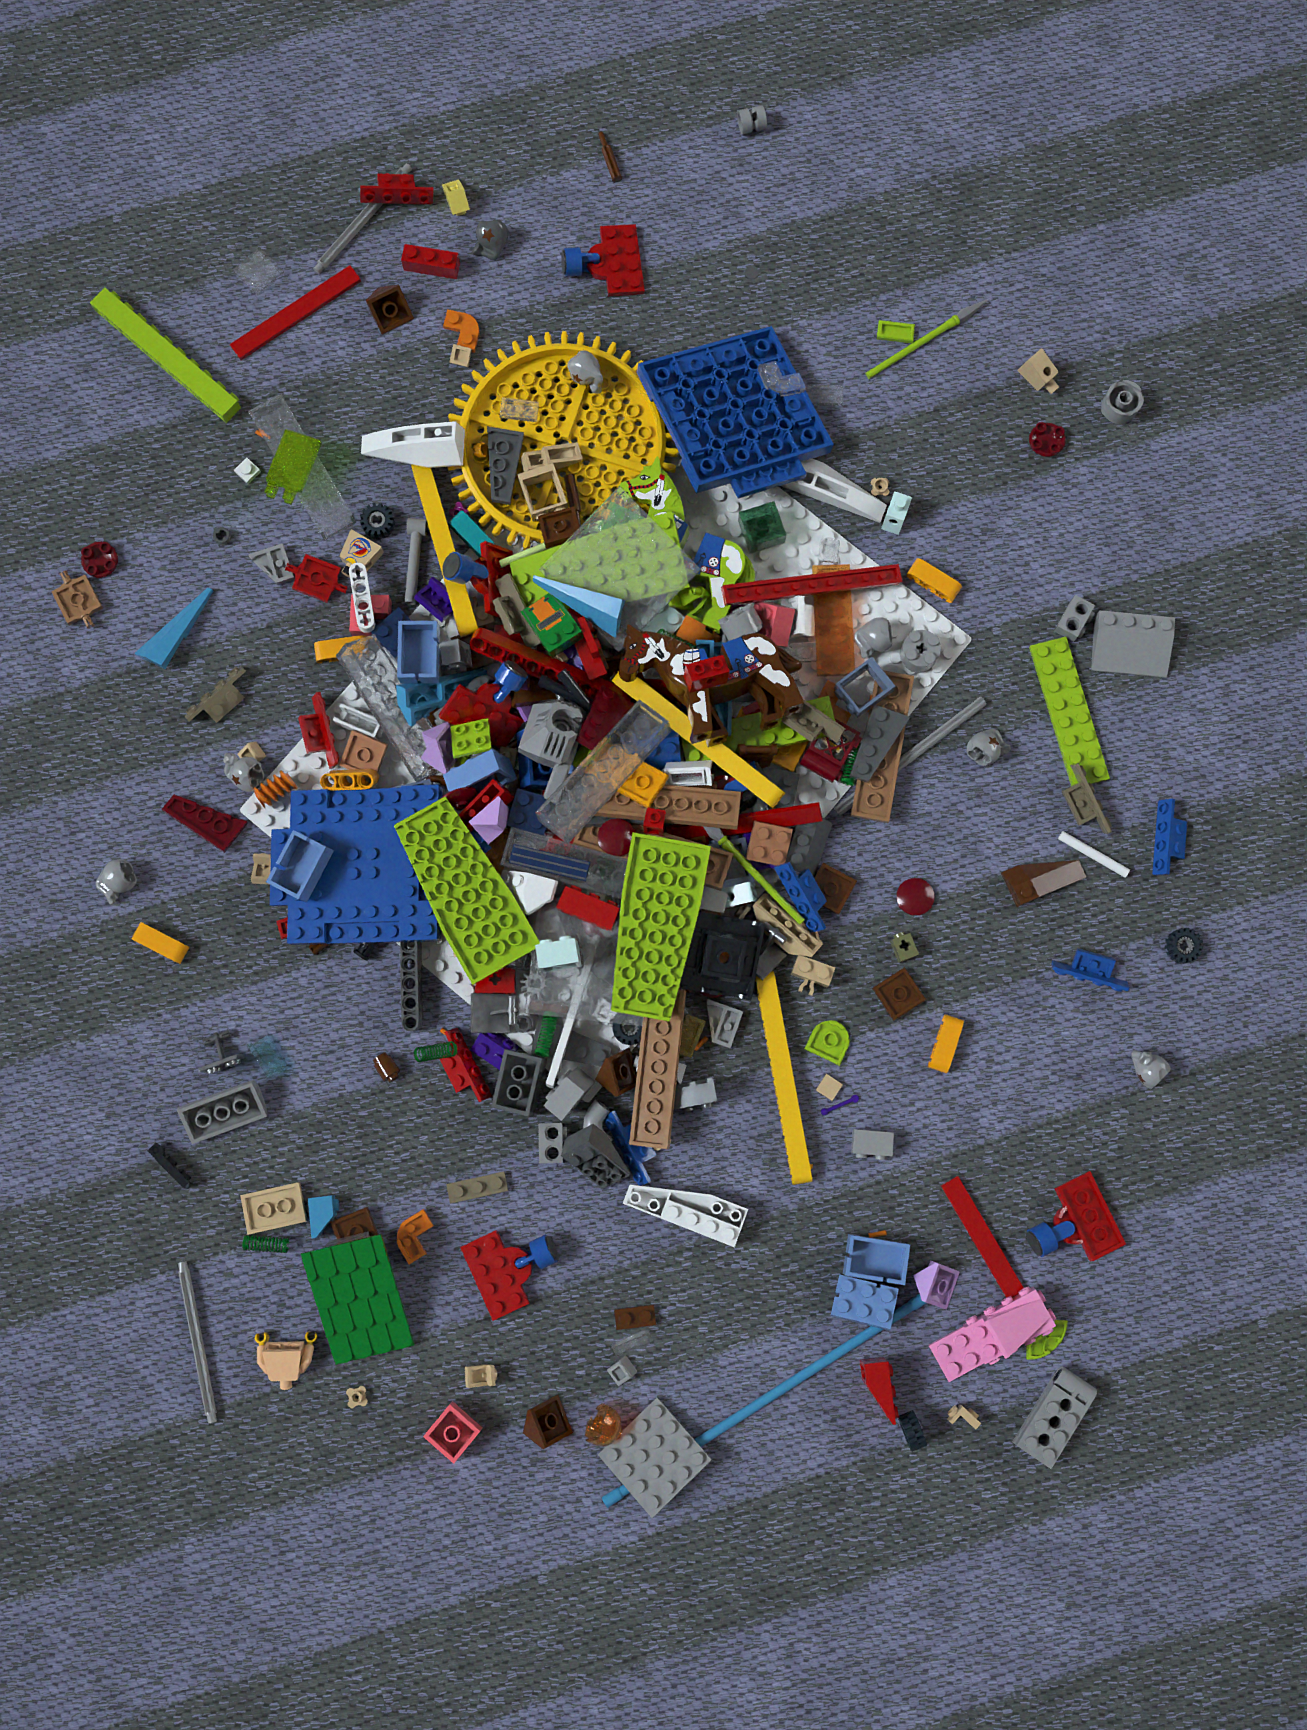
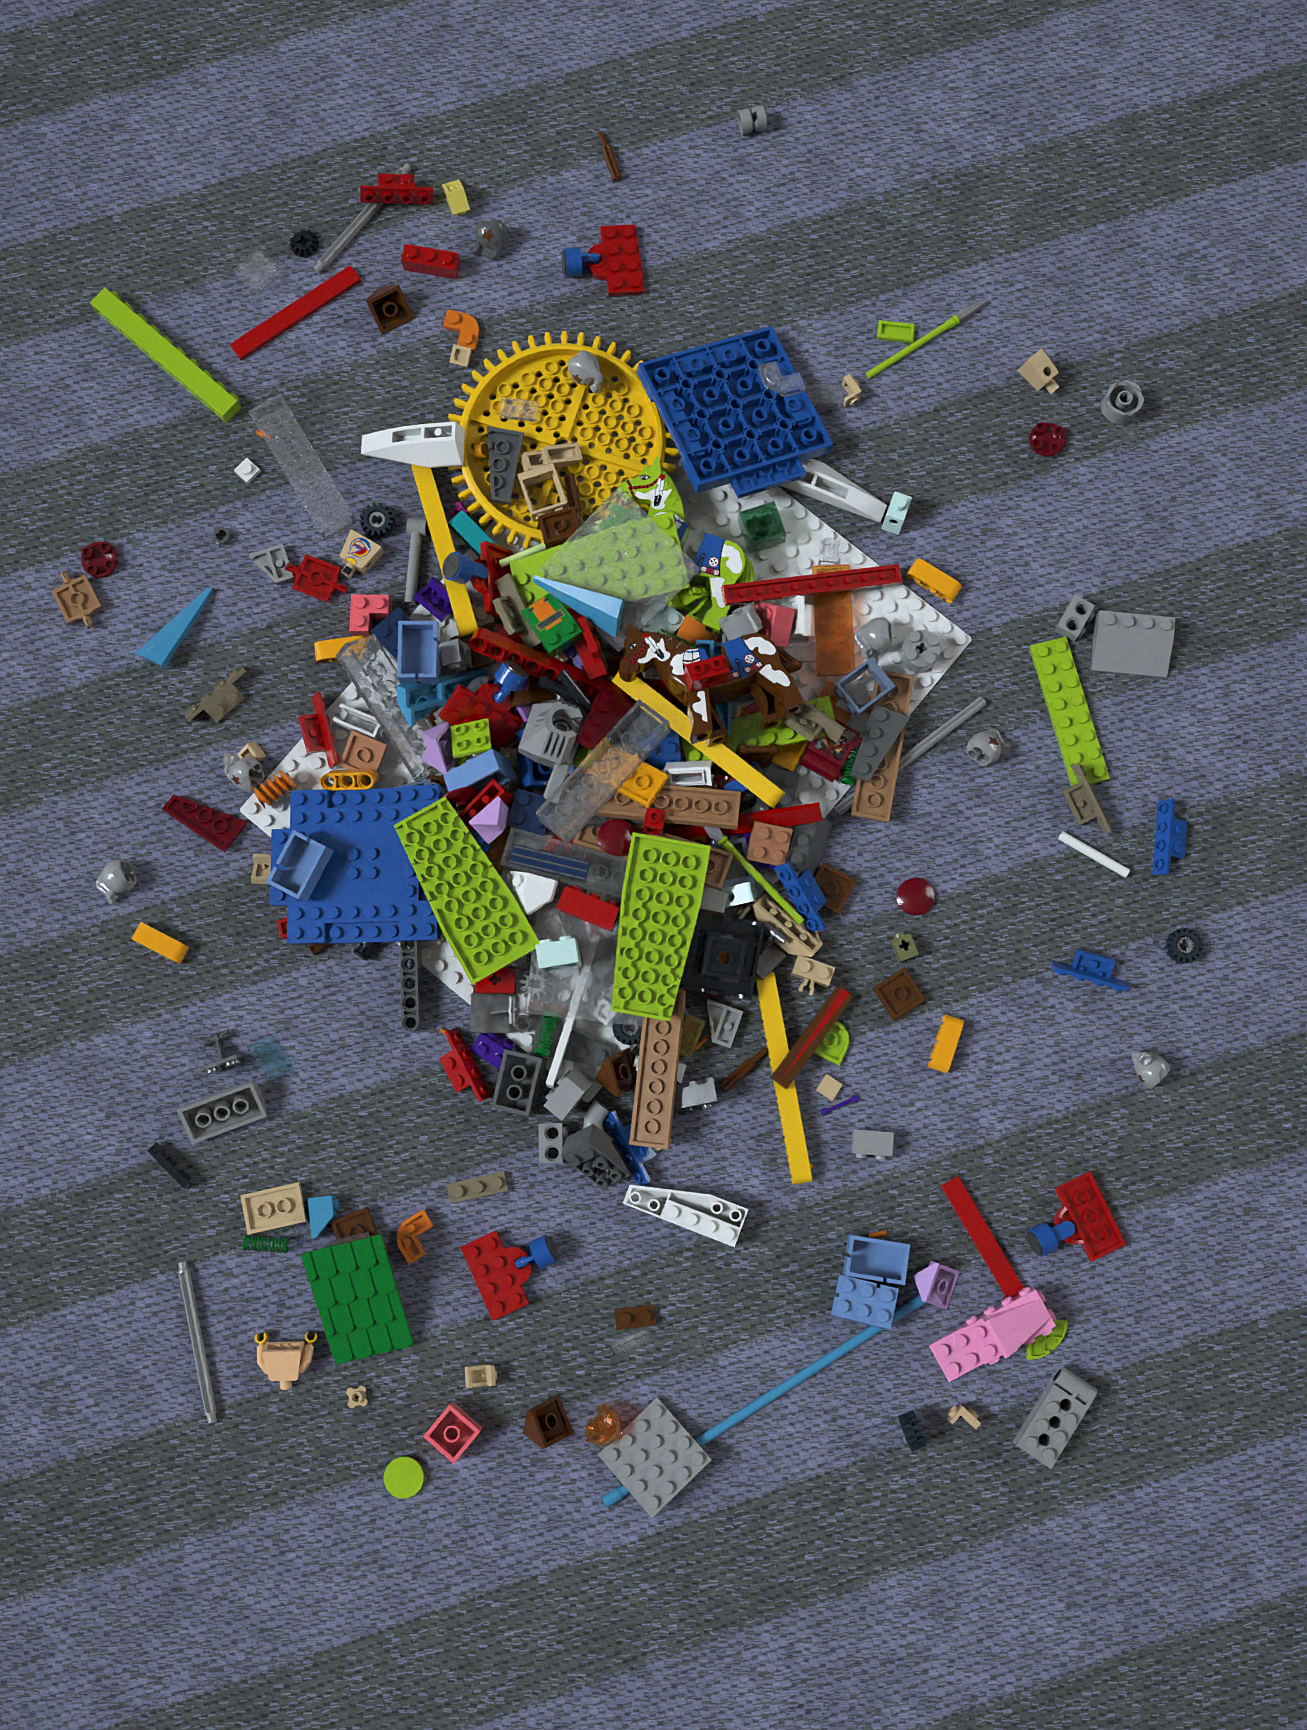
(291, 465): clear neon green tile -> none
(311, 247): none -> black gear
(362, 597): white beam -> none
(386, 1067): reddish brown brick -> none
(403, 1477): none -> lime tile
(435, 1045): green piece -> none
(622, 1370): light grey slope -> none
(741, 1071): none -> reddish brown axle
(811, 1037): none -> reddish brown tile
(853, 389): none -> tan bracket
(876, 1377): red slope -> none
(883, 482): tan plate -> none
(1036, 880): reddish brown wedge -> none

